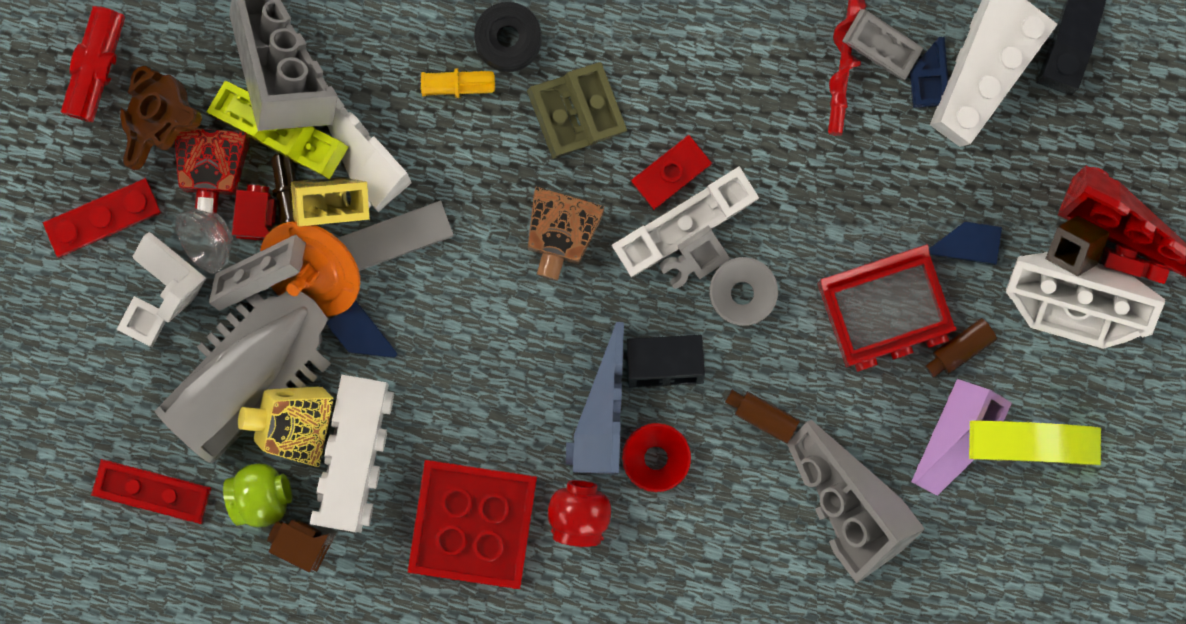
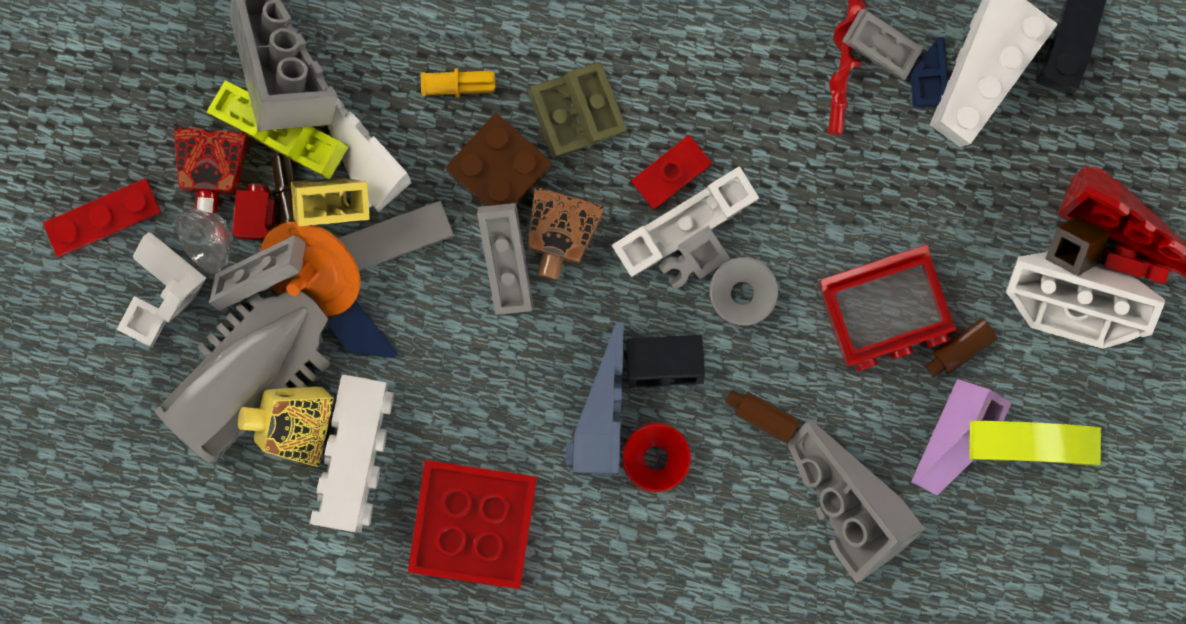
(92, 63): red piece -> none
(151, 491): red tile -> none
(155, 114): reddish brown tile -> none
(257, 495): lime piece -> none
(299, 544): reddish brown window -> none
(498, 164): none -> reddish brown brick
(501, 16): black tyre -> none
(505, 258): none -> light grey plate
(579, 514): red piece -> none
(970, 243): dark blue tile -> none

